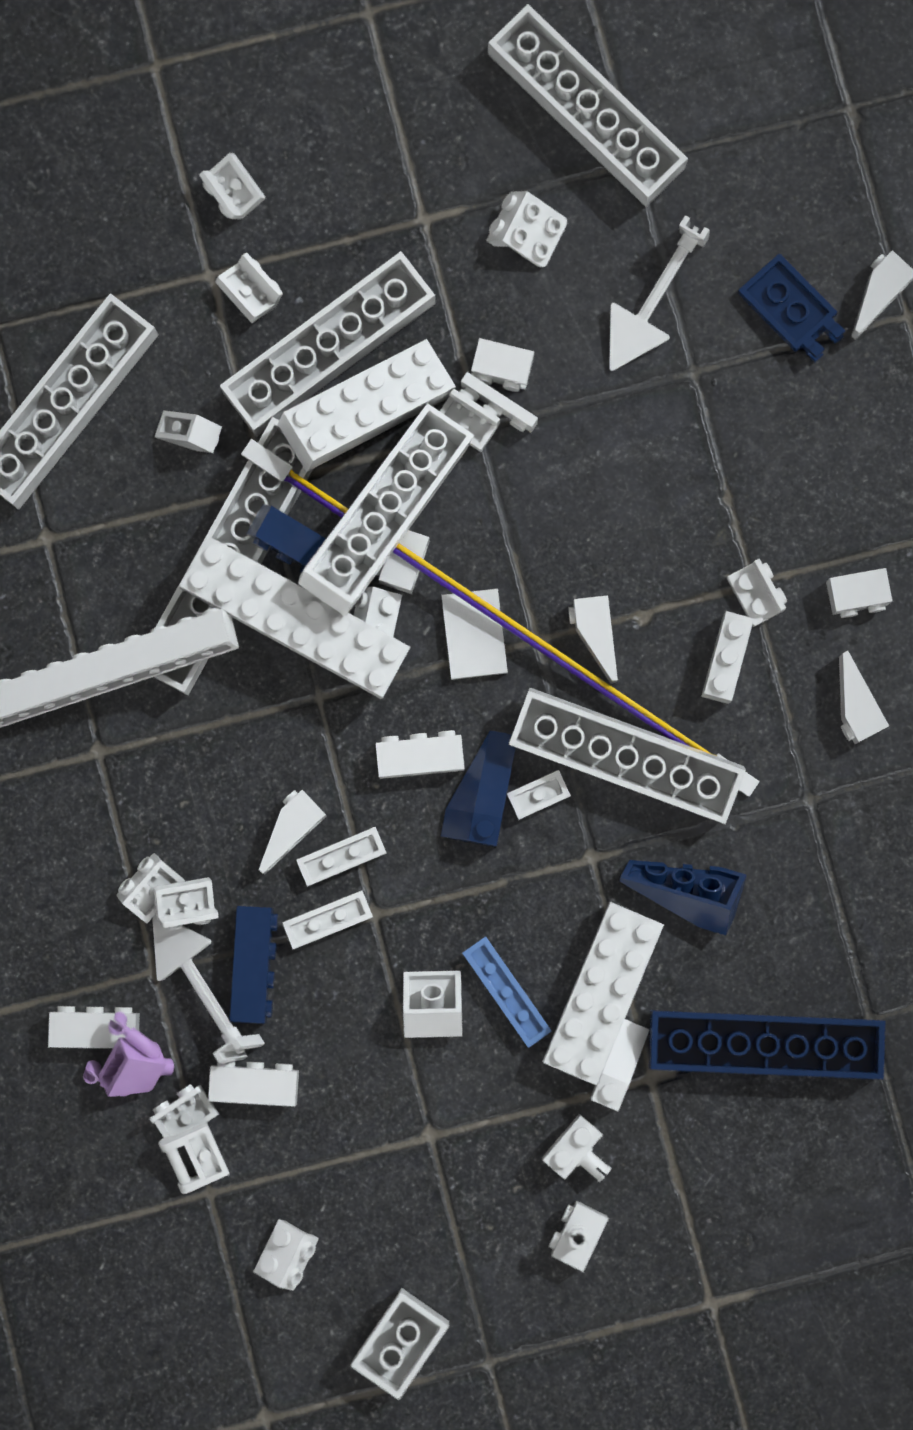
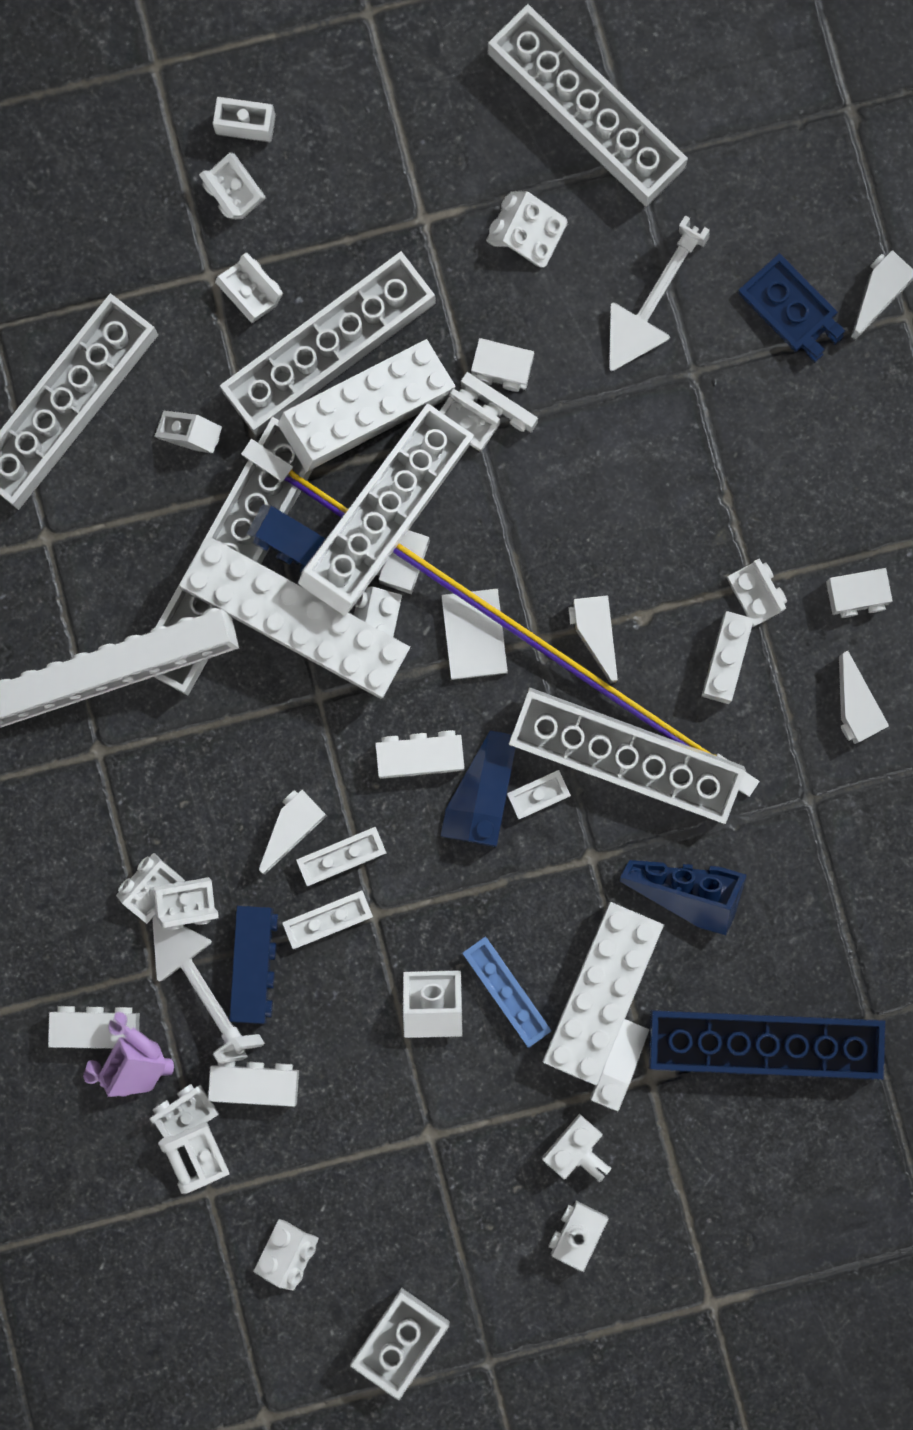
(244, 119): none -> white brick

